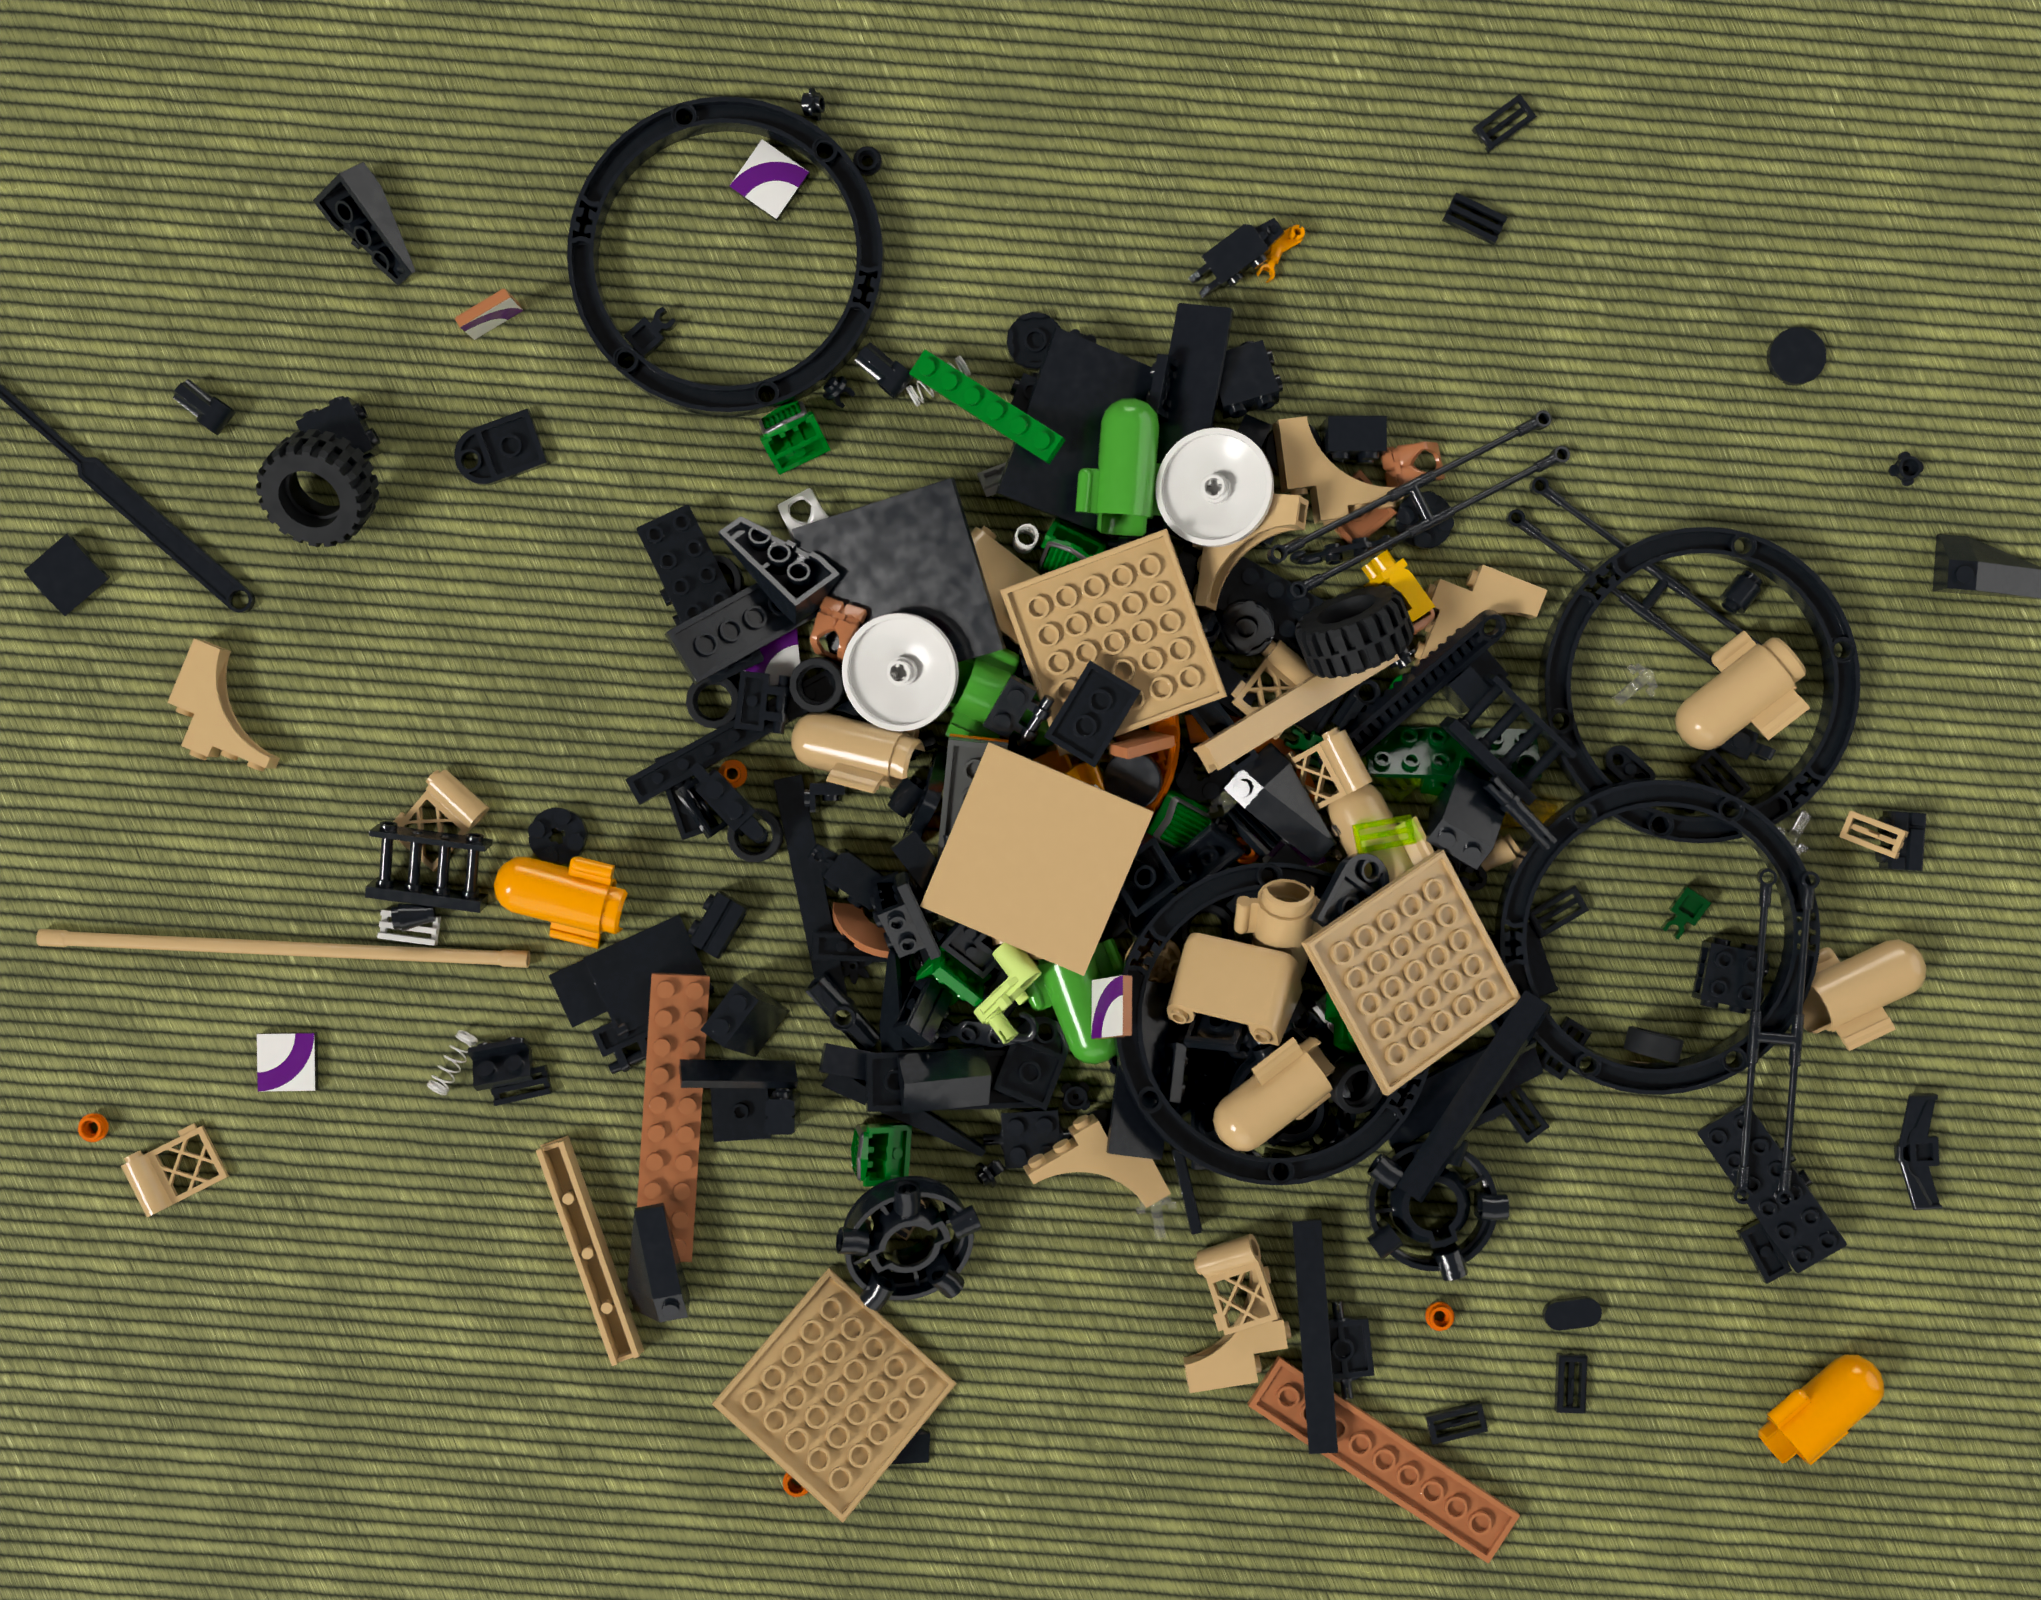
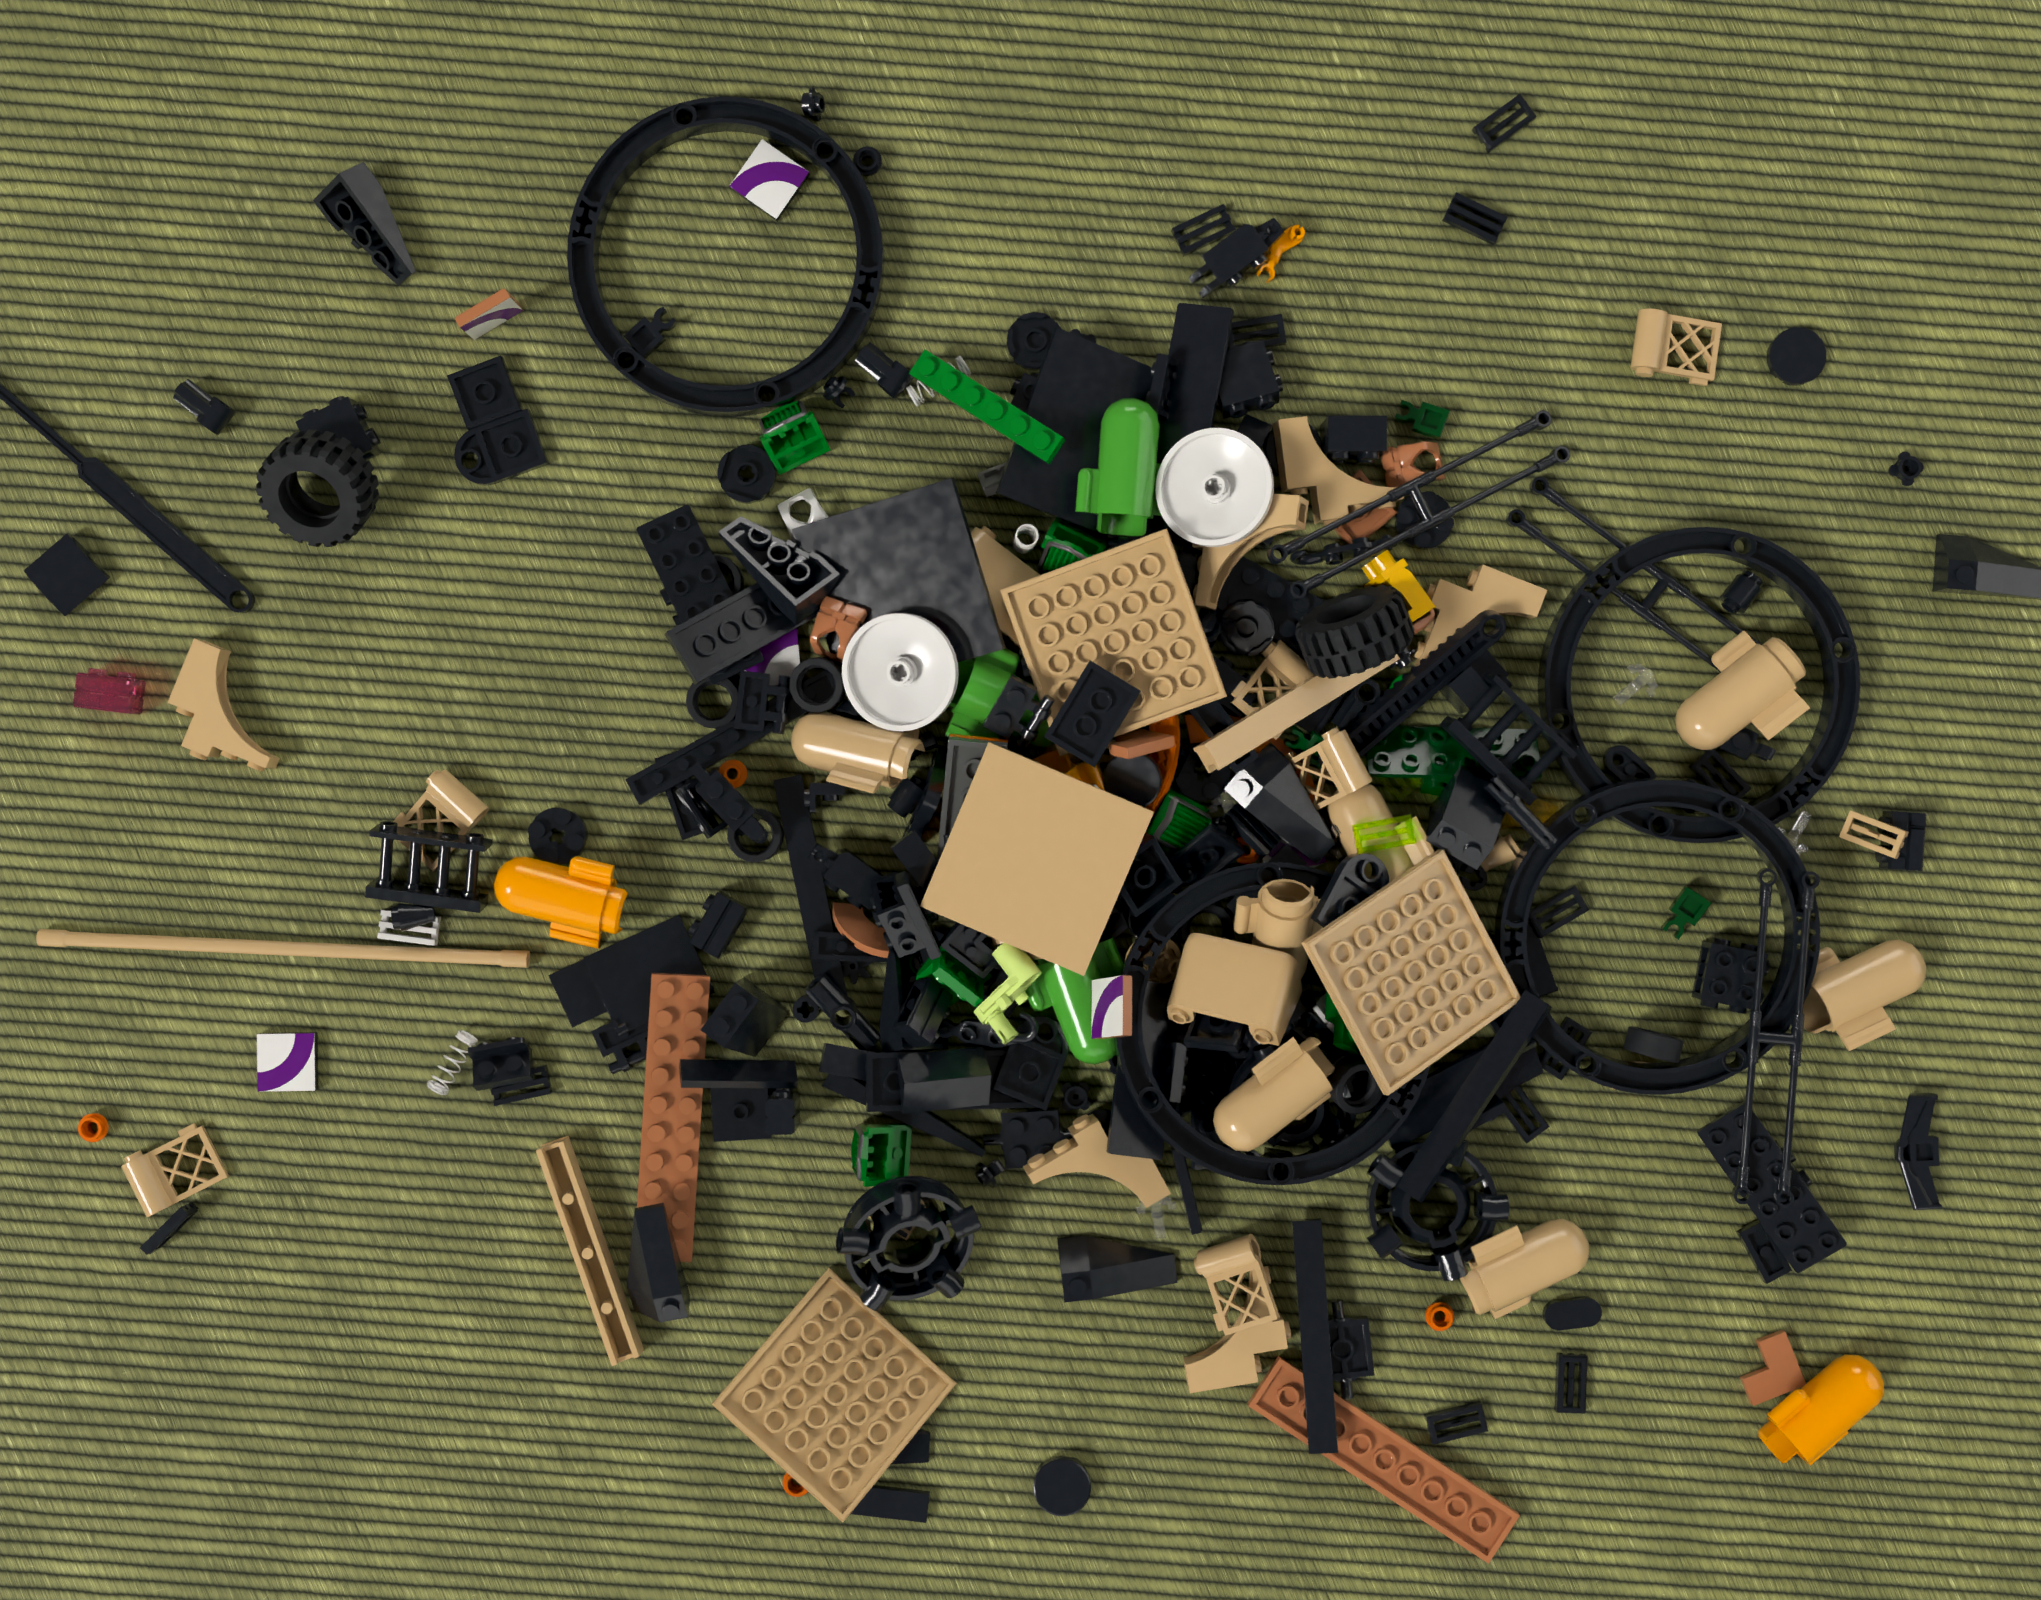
(109, 693): none -> clear pink brick
(169, 1228): none -> black tile
(484, 392): none -> black plate
(739, 459): none -> black plate
(801, 1015): none -> black bush
(894, 1504): none -> black tile
(1062, 1485): none -> black tile
(1108, 1268): none -> black wedge
(1225, 219): none -> black tile
(1261, 333): none -> black tile
(1427, 420): none -> dark green plate
(1521, 1264): none -> tan piece
(1653, 341): none -> tan piece
(1780, 1373): none -> nougat tile

